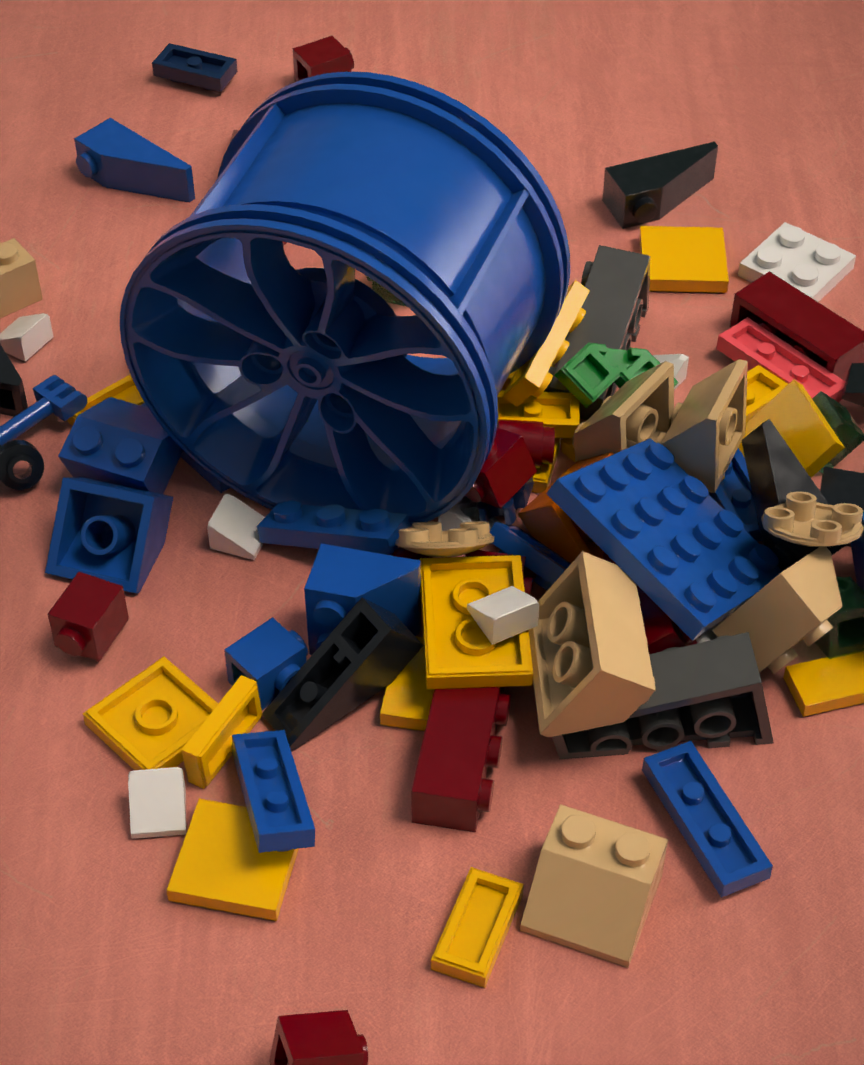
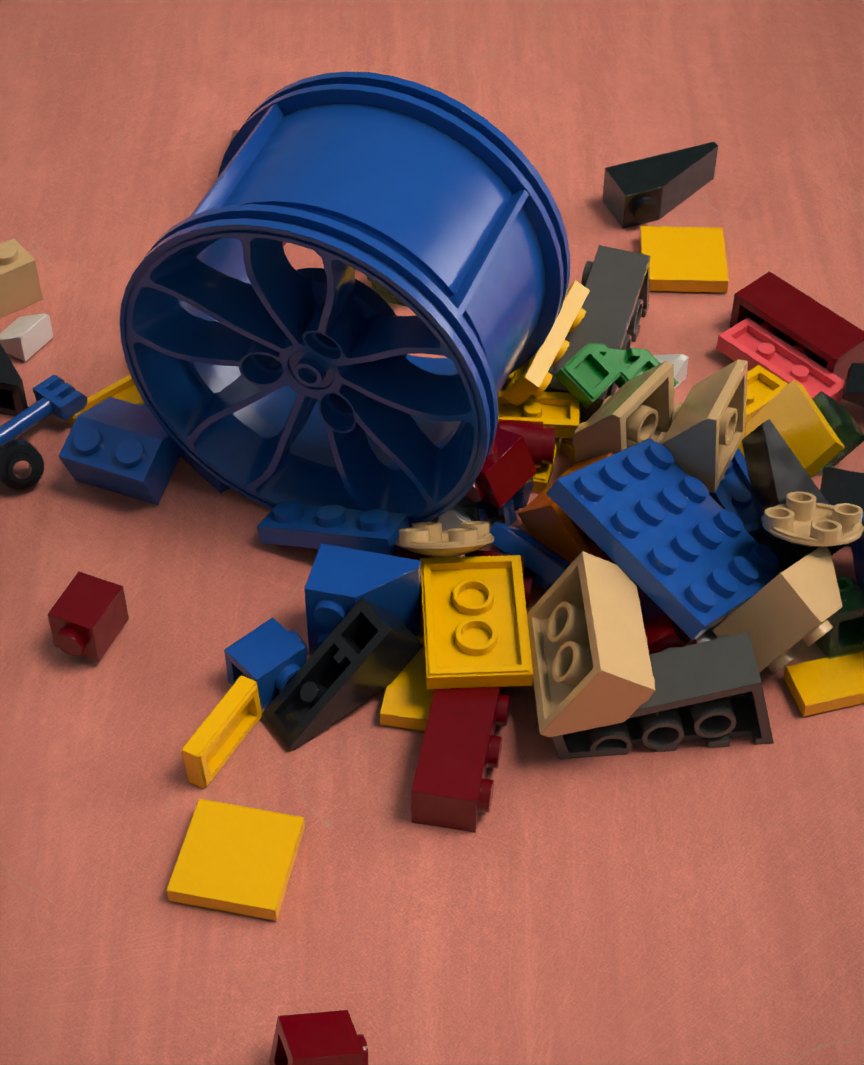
(108, 532): blue slope -> none
(132, 163): blue slope -> none
(151, 716): yellow tile -> none
(157, 802): white slope -> none
(194, 67): dark blue plate -> none
(235, 528): white slope -> none
(272, 791): blue plate -> none
(320, 58): dark red brick -> none
(477, 927): yellow tile -> none
(505, 613): white slope -> none
(594, 885): tan slope -> none
(707, 819): blue plate -> none
(799, 260): white plate -> none

